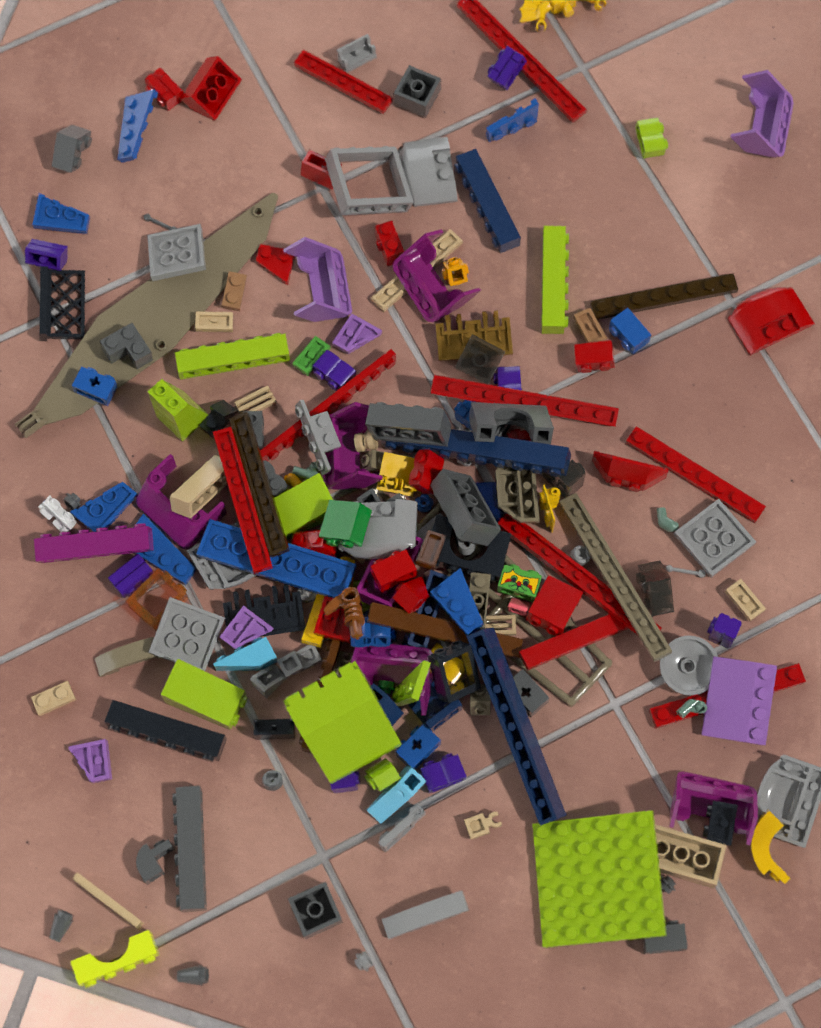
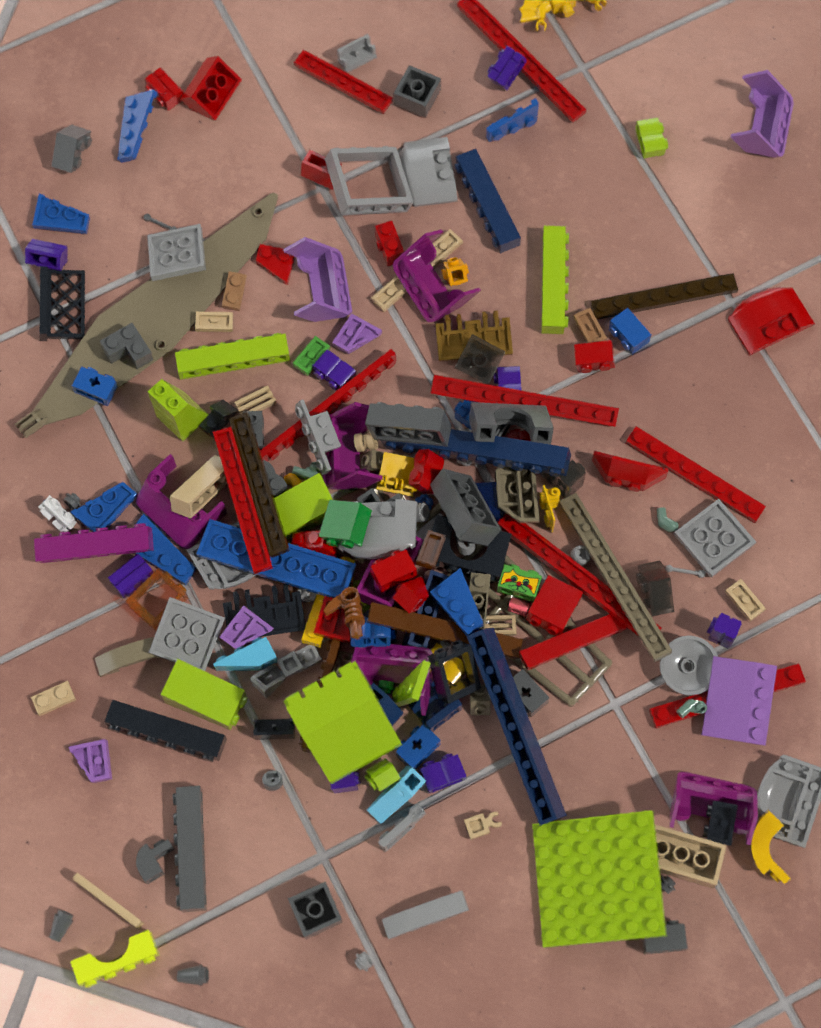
(422, 512): none -> light grey tile

